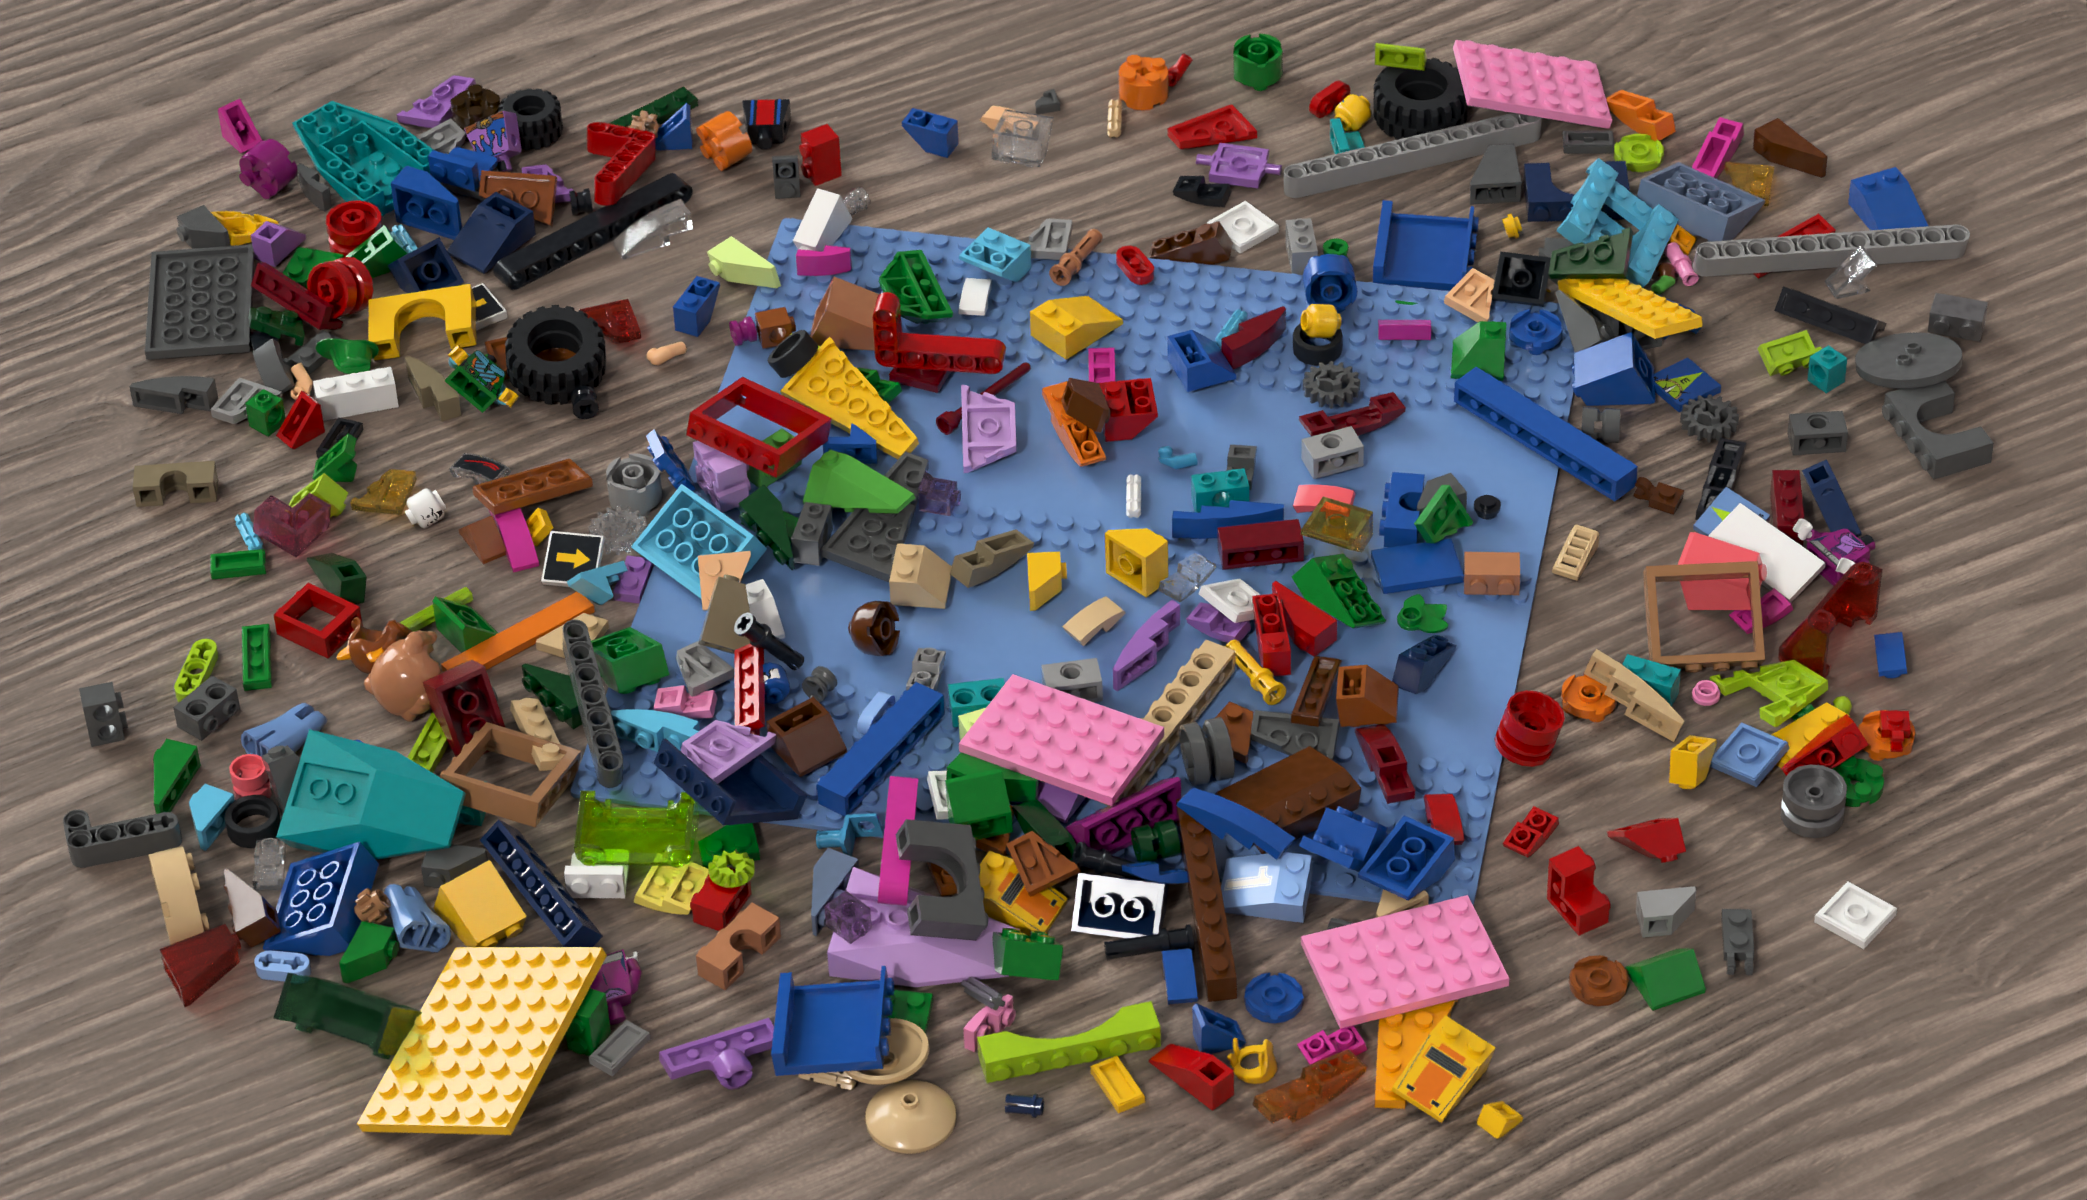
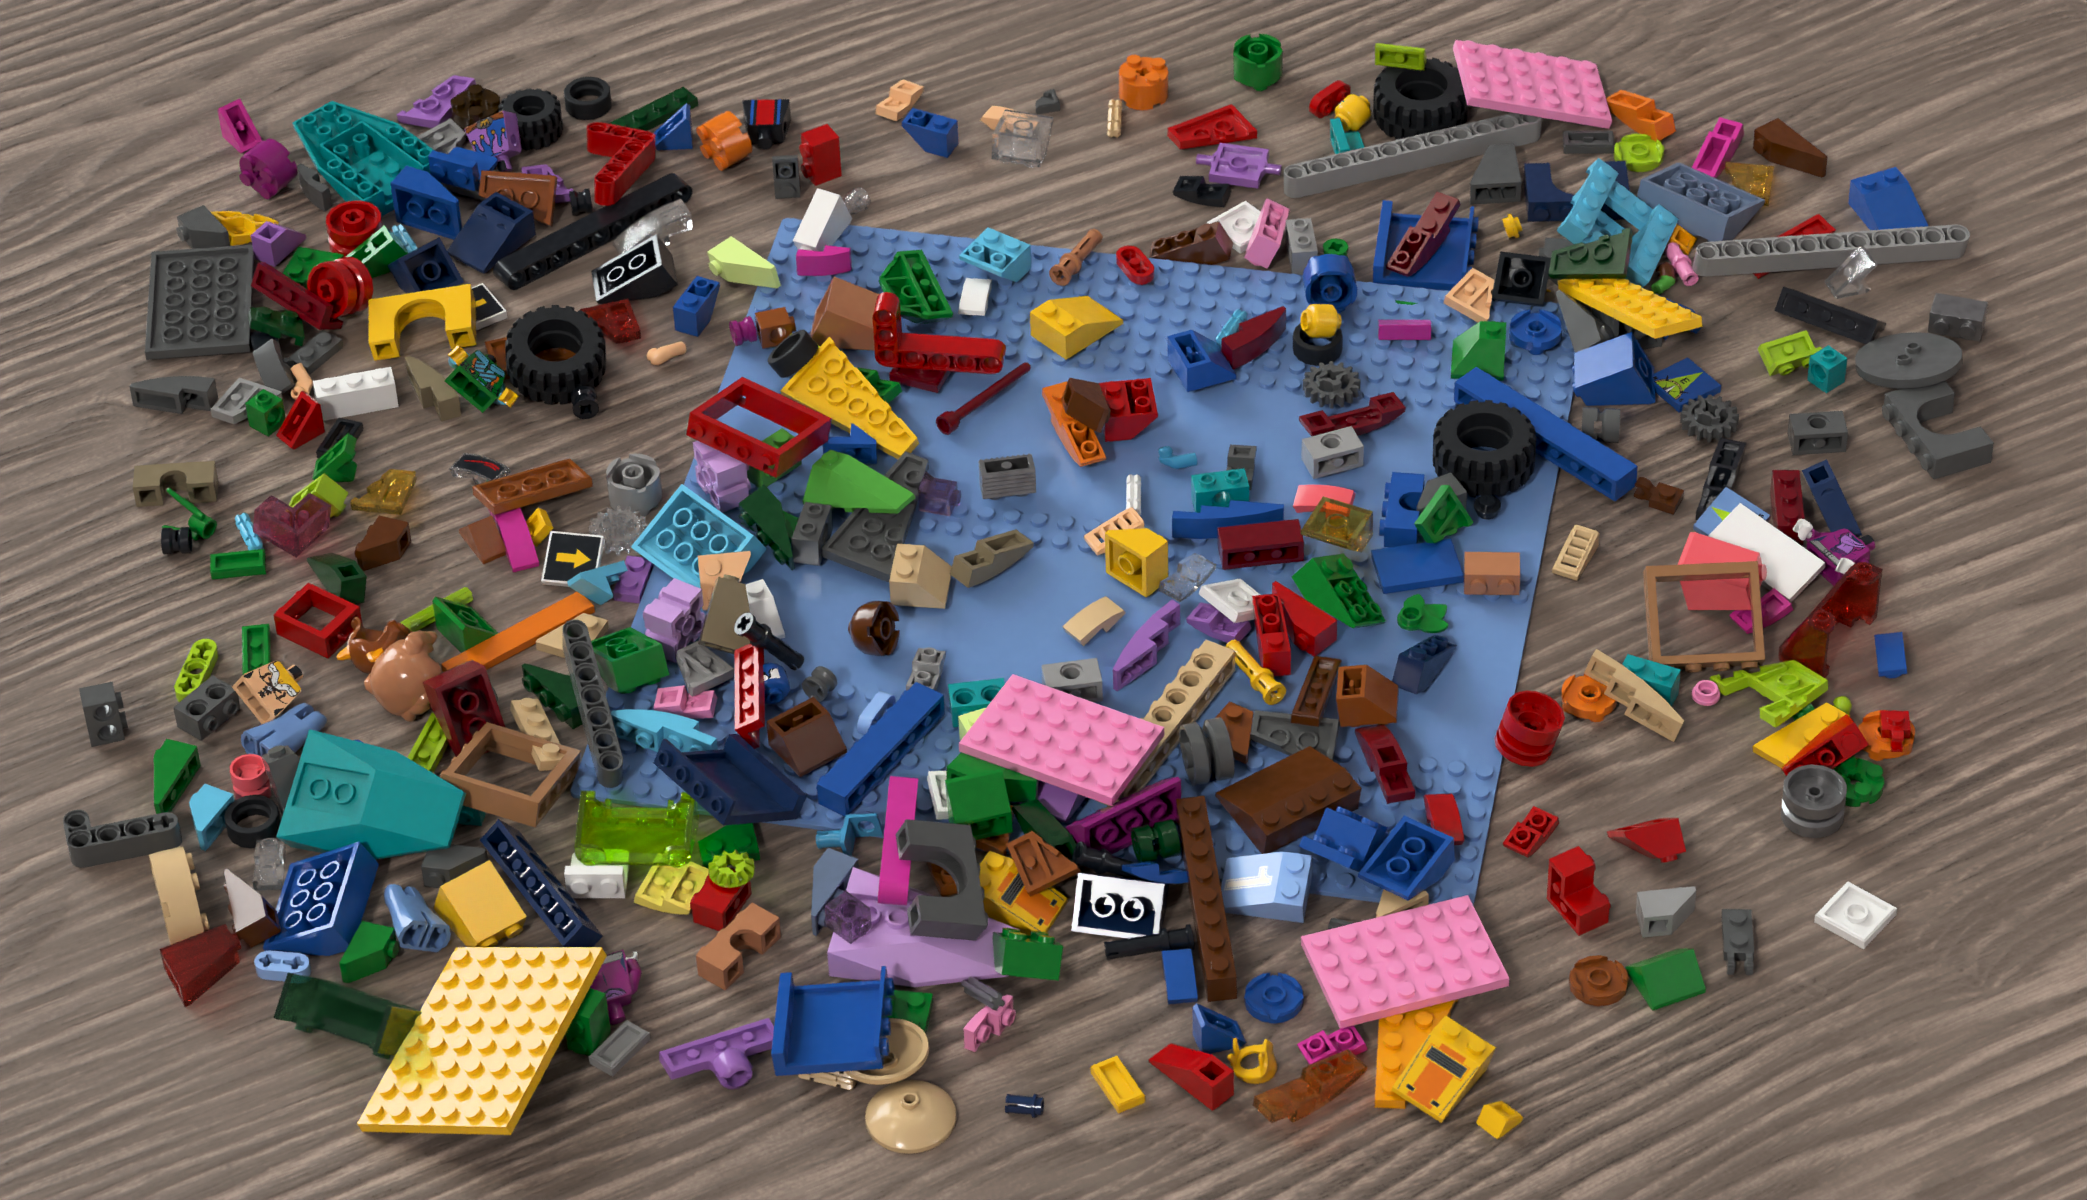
(176, 540): none -> black wheel
(200, 523): none -> green plant
(269, 689): none -> light nougat torso
(348, 355): green piece -> none
(372, 906): medium nougat gear -> none
(383, 543): none -> reddish brown slope
(425, 508): white head -> none
(587, 109): none -> black tyre
(636, 274): none -> black slope
(645, 122): medium nougat gear -> none
(667, 460): blue plate -> none
(675, 617): none -> lavender brick
(724, 748): lavender wing -> none
(900, 100): none -> light nougat slope
(986, 428): lavender wing -> none
(1007, 476): none -> flat silver brick
(1012, 1055): lime arch -> none
(1044, 577): yellow slope -> none
(1051, 239): light grey wing -> none
(1101, 364): dark pink slope -> none
(1125, 520): none -> light nougat slope
(1177, 71): red arm -> none
(1241, 823): blue slope -> none
(1267, 234): none -> bright pink slope
(1426, 237): none -> dark red slope
(1485, 426): none -> black tyre
(1691, 761): yellow slope -> none
(1749, 754): medium blue tile -> none

